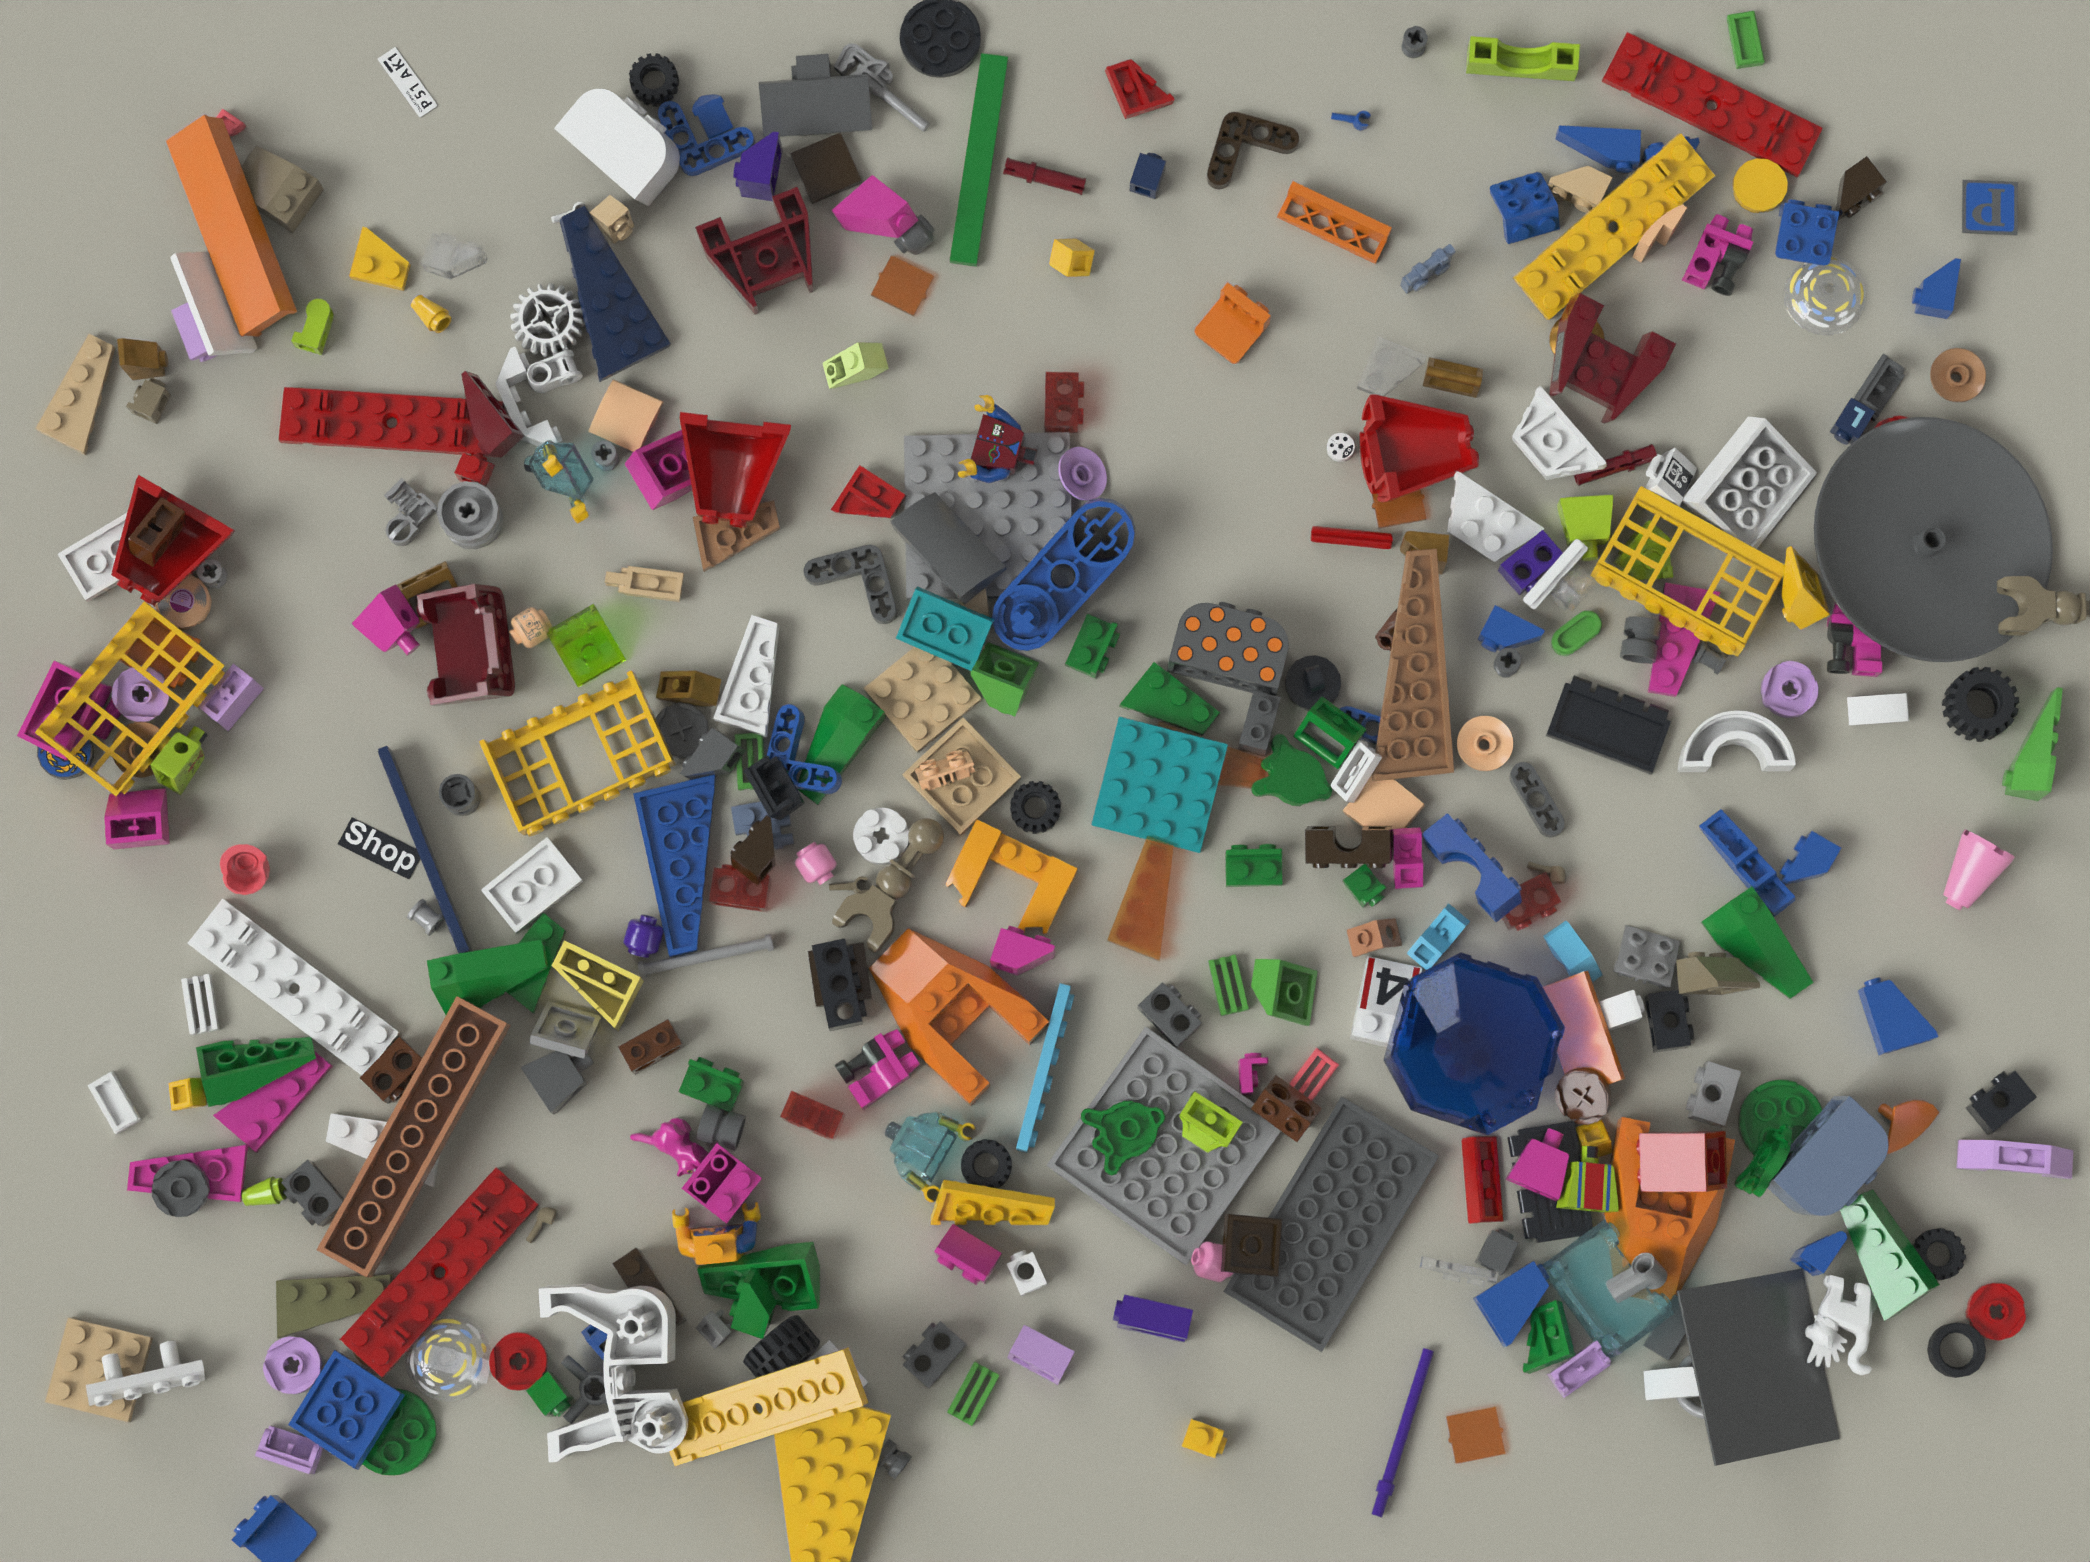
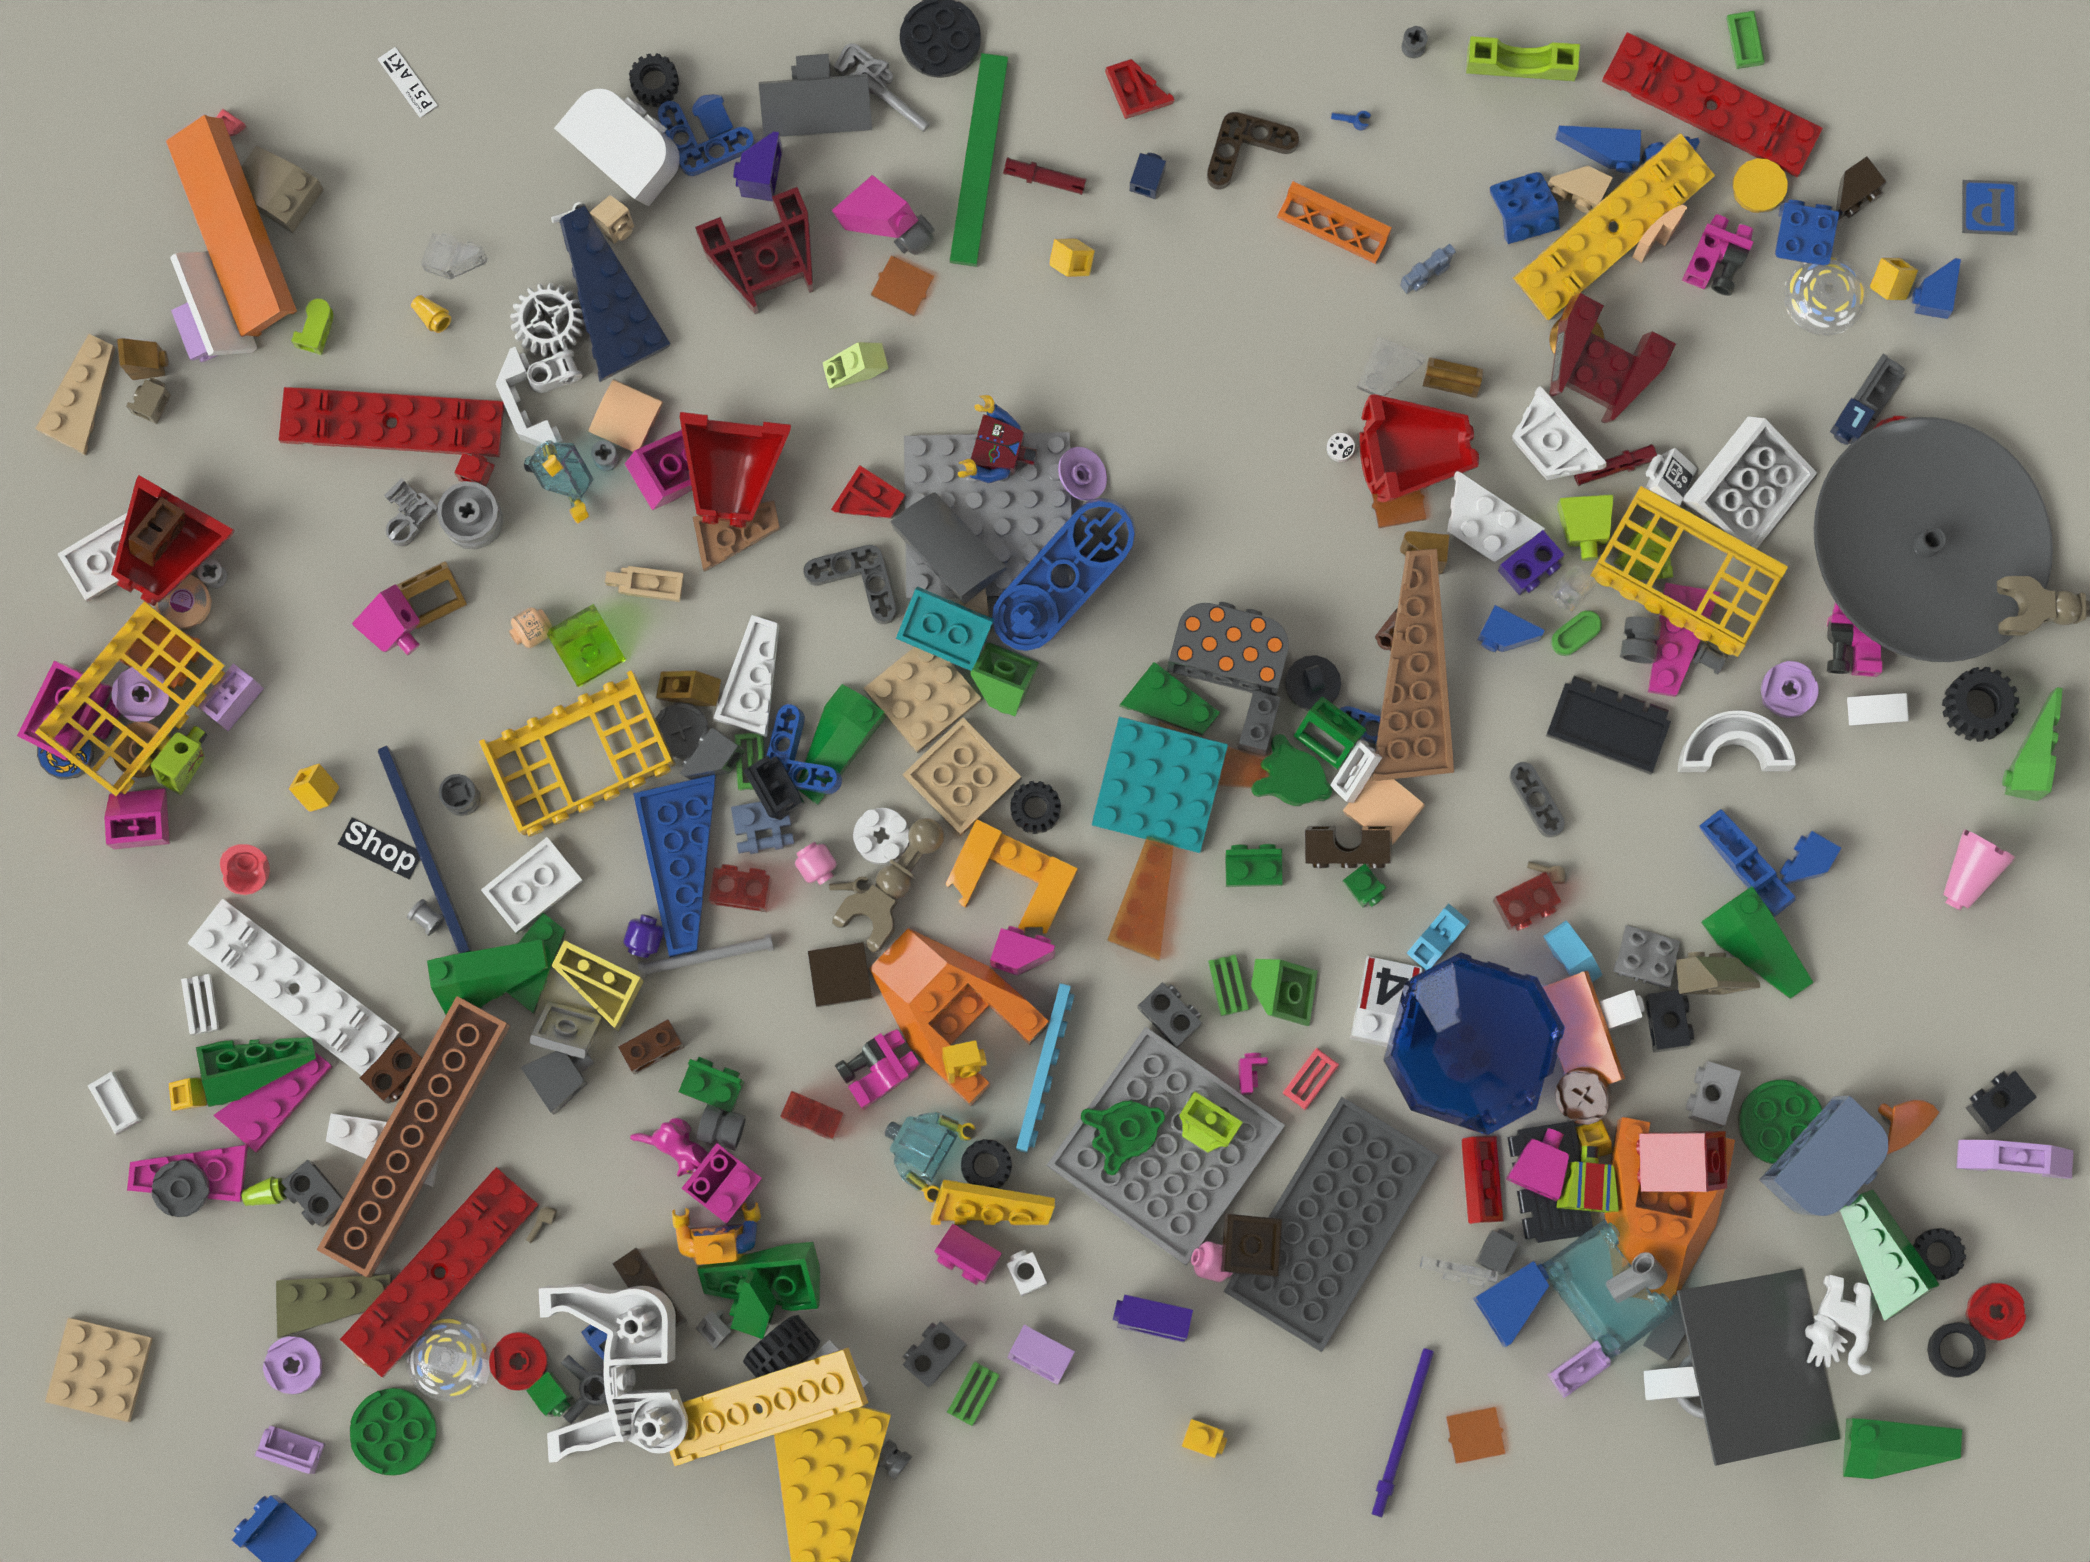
(155, 1381): white plate -> none
(314, 787): none -> yellow panel
(346, 1409): blue plate -> none
(378, 263): yellow wing -> none
(469, 644): dark red windscreen -> none
(488, 418): dark red slope -> none
(756, 853): dark brown slope -> none
(826, 168): dark brown tile -> none
(827, 973): black brick -> none
(955, 761): light nougat hinge -> none
(963, 1060): none -> yellow brick
(1057, 402): clear red brick -> none
(1092, 645): green bracket -> none
(1233, 323): orange bracket -> none
(1286, 1108): reddish brown brick -> none
(1351, 537): red axle -> none
(1373, 936): nougat bracket -> none
(1407, 857): dark pink slope -> none
(1450, 843): blue arch -> none
(1489, 730): light nougat dish -> none
(1515, 660): dark grey bush -> none
(1548, 1338): green wing -> none
(1555, 573): white axle -> none
(1765, 1163): green tile -> none
(1802, 592): yellow slope -> none
(1818, 1255): blue tile -> none
(1889, 1448): none -> green wedge
(1892, 1017): blue slope -> none
(1893, 278): none -> yellow panel
(1964, 364): medium nougat dish -> none

